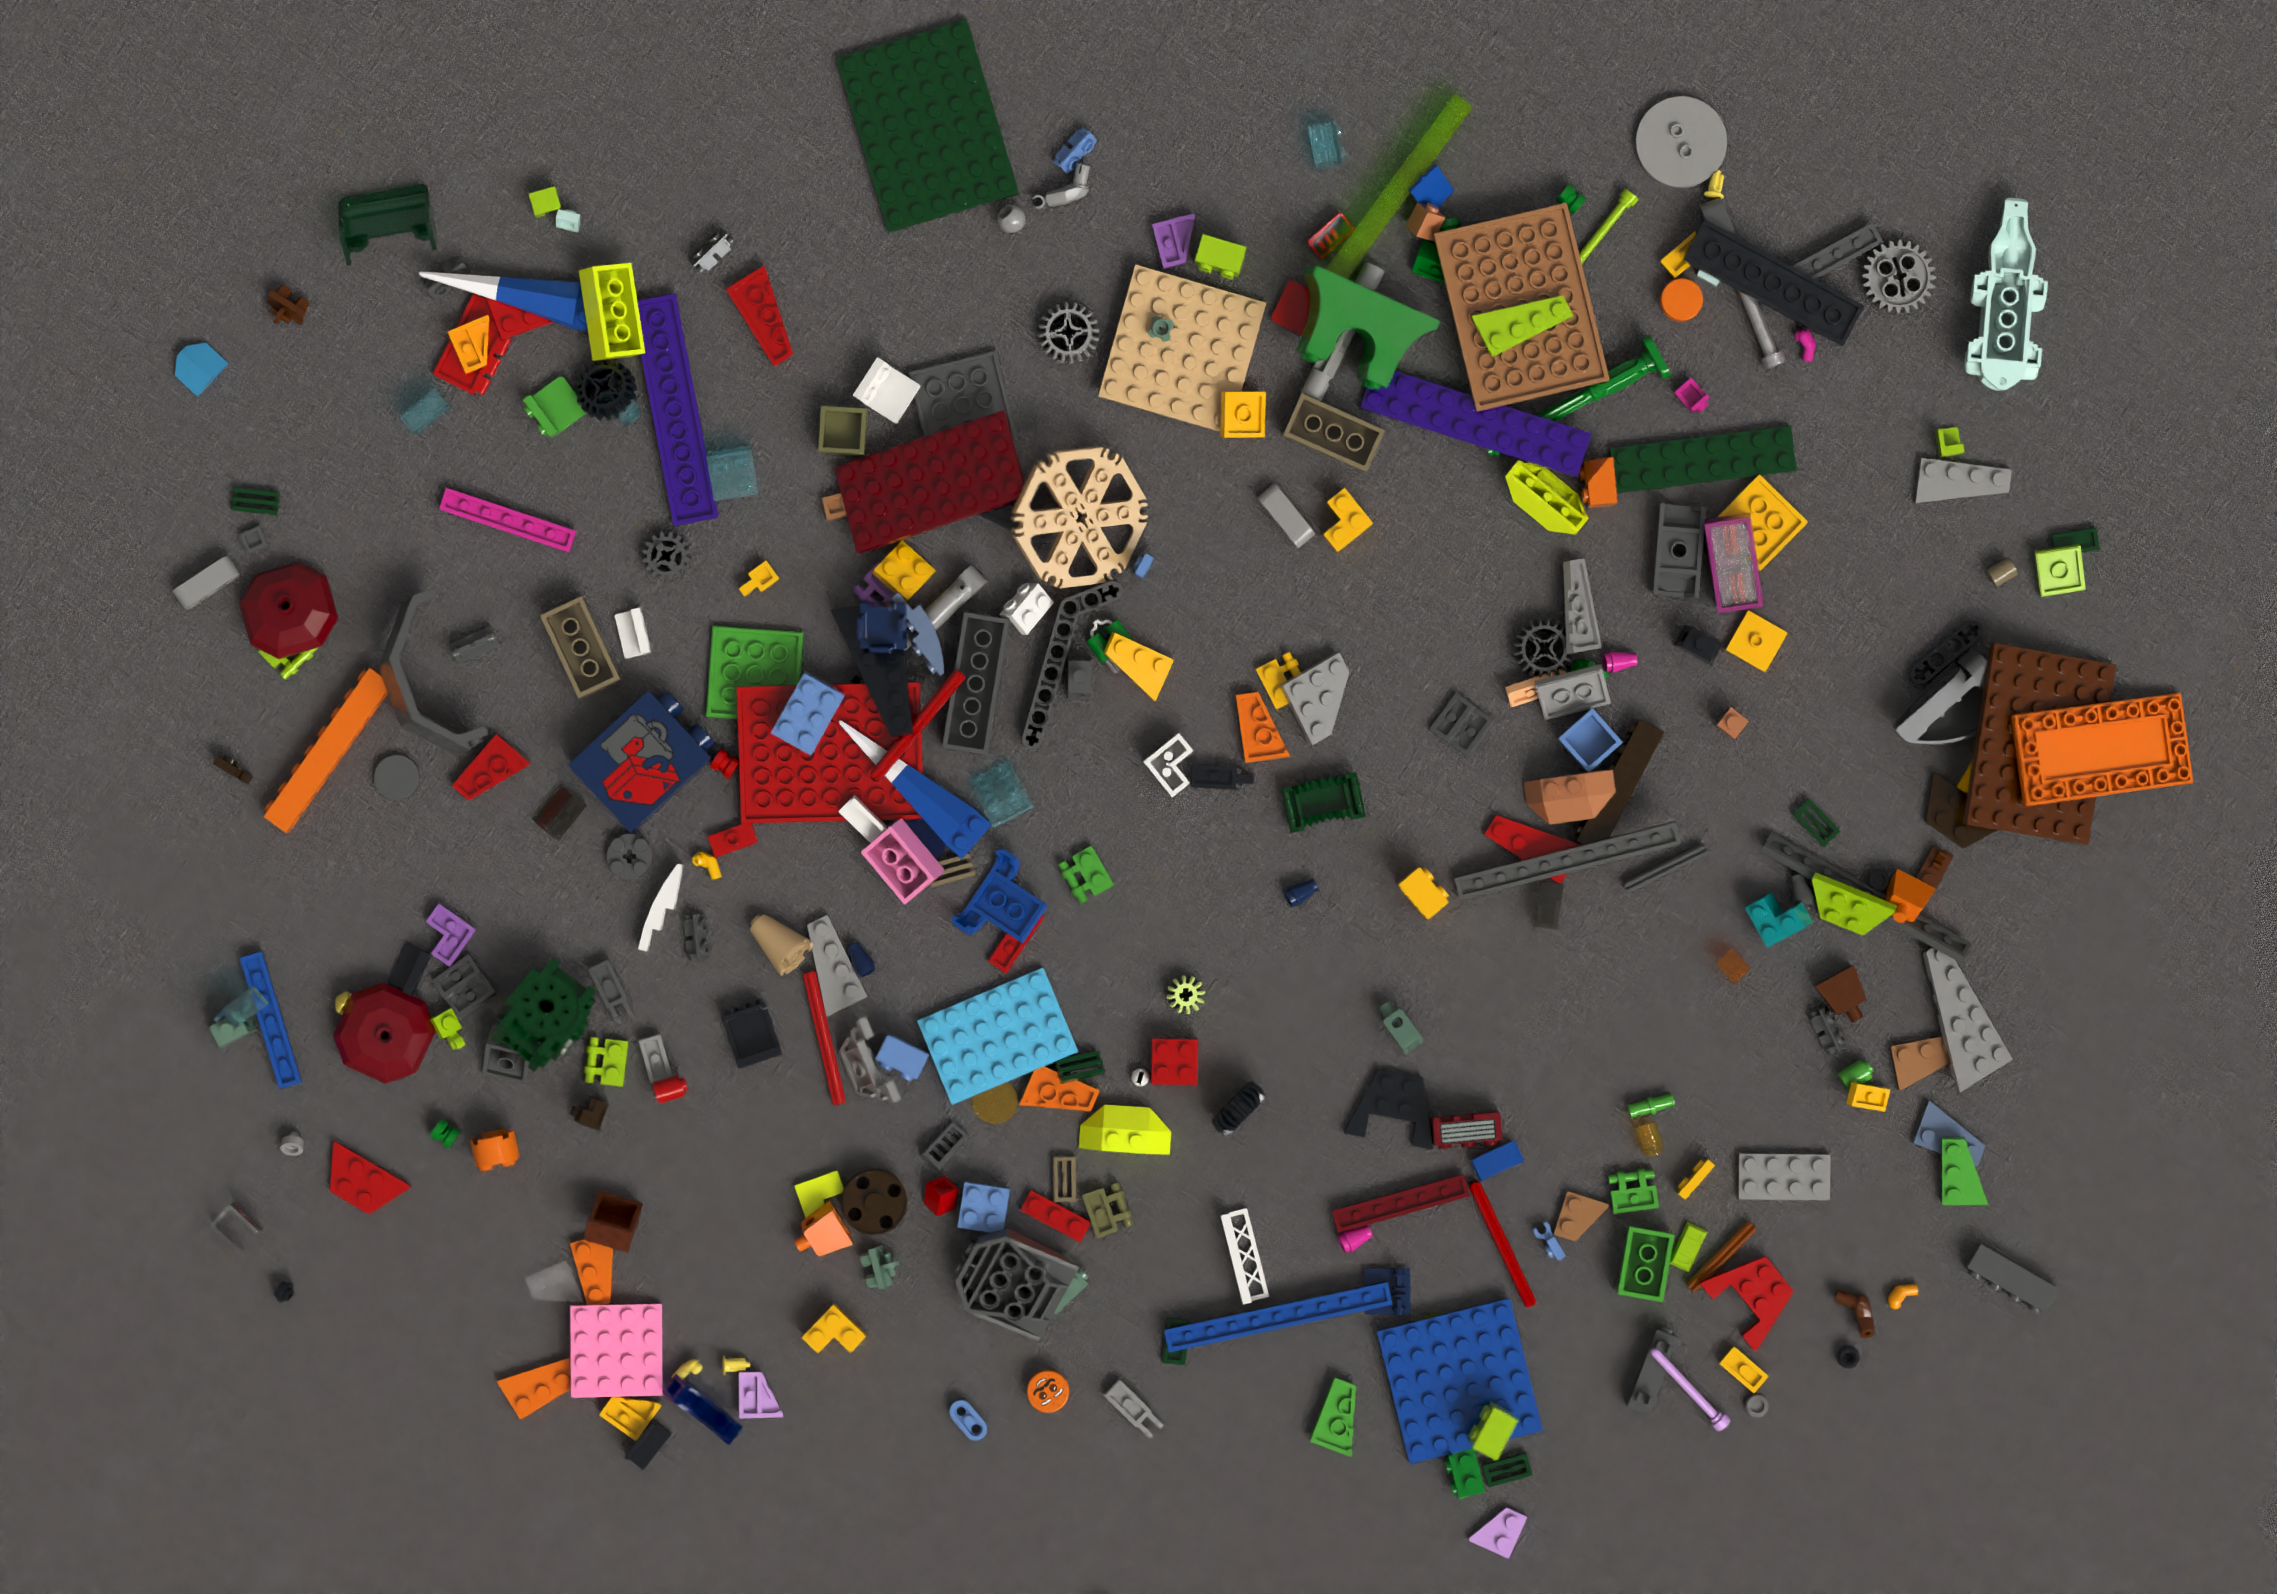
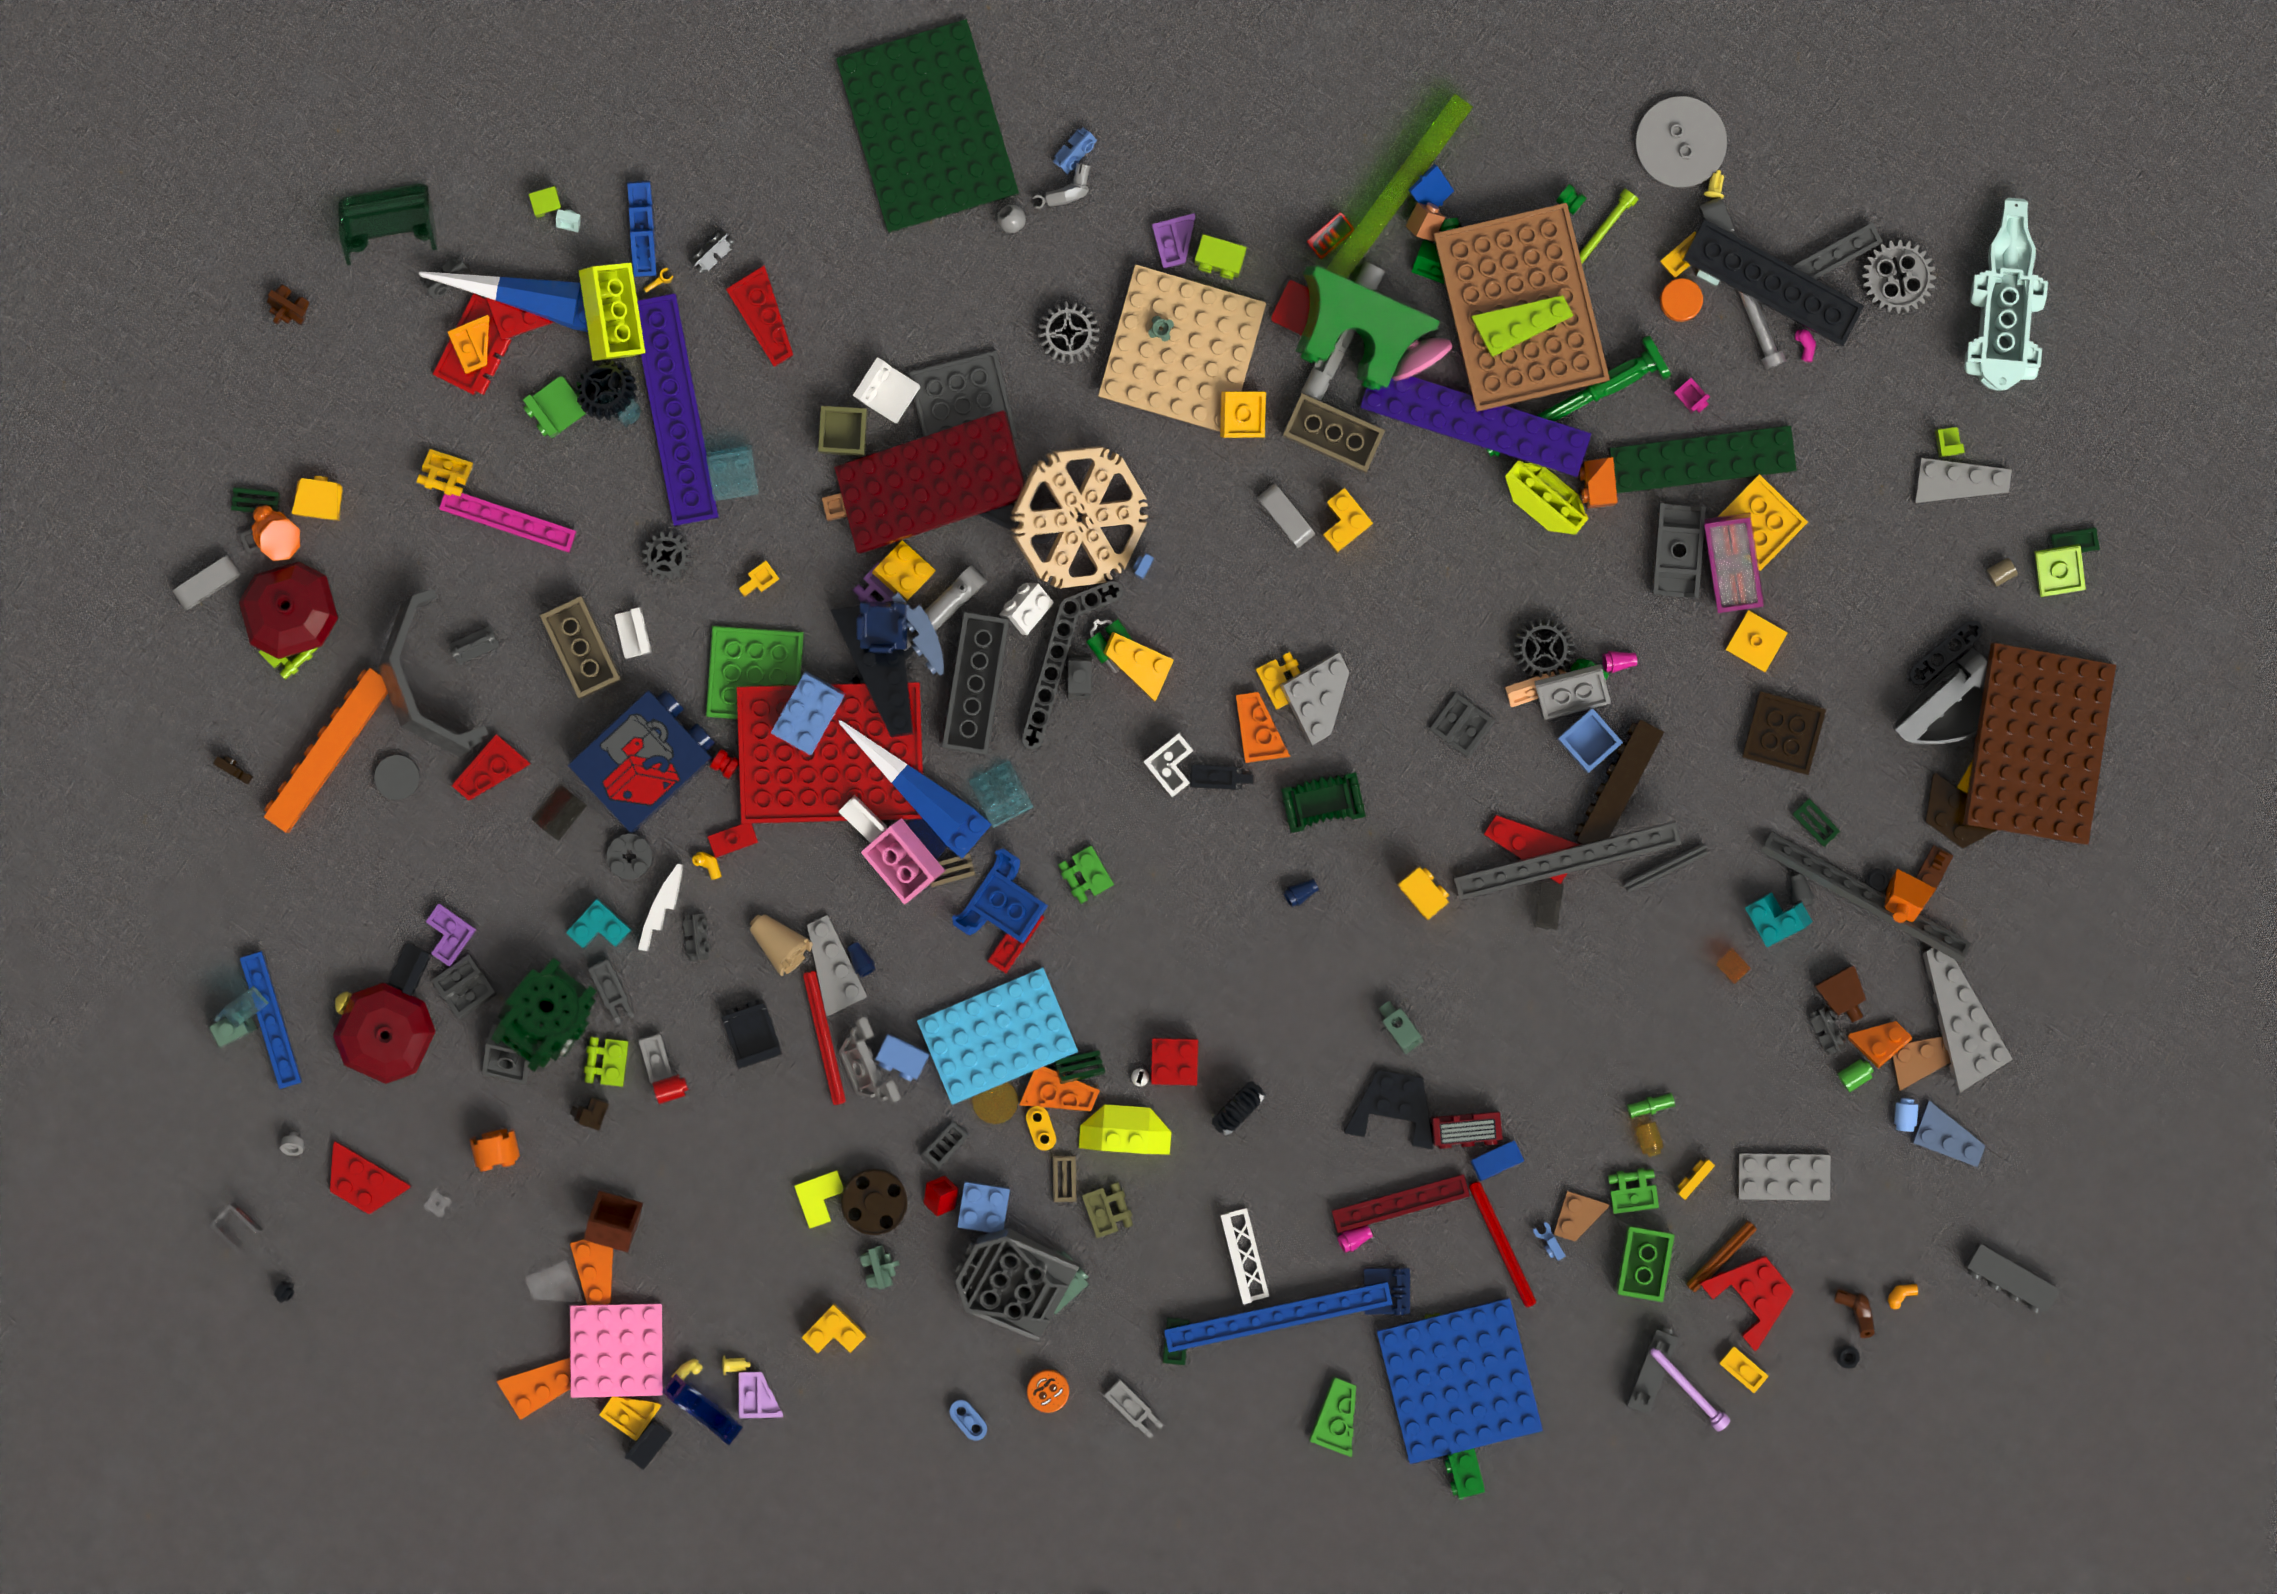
(198, 366): dark azure slope -> none
(275, 533): none -> piece
(318, 498): none -> yellow torso
(424, 411): clear light blue brick -> none
(436, 1197): none -> clear plate
(446, 467): none -> yellow plate
(446, 1026): lime plate -> none
(450, 1133): green wheel -> none
(596, 920): none -> teal brick
(642, 228): none -> blue slope
(658, 281): none -> yellow hand
(824, 1231): torso -> none
(919, 724): red axle -> none
(1041, 1128): none -> yellow plate
(1055, 1216): red plate -> none
(1192, 999): yellowish green gear -> none
(1325, 144): clear light blue brick -> none
(1420, 356): none -> bright pink dish
(1488, 1475): dark green tile -> none
(1492, 1430): lime piece -> none
(1500, 1532): lavender wing -> none
(1570, 796): nougat wedge -> none
(1580, 615): light grey wing -> none
(1688, 1246): lime tile -> none
(1698, 644): black torso -> none
(1731, 723): nougat brick -> none
(1756, 1405): flat silver tile -> none
(1784, 733): none -> dark brown plate
(1849, 906): lime wing -> none
(1868, 1096): yellow plate -> none
(1880, 1041): none -> orange wing
(1906, 1114): none -> light blue brick
(1959, 1176): bright green wing -> none
(2102, 749): orange tile -> none

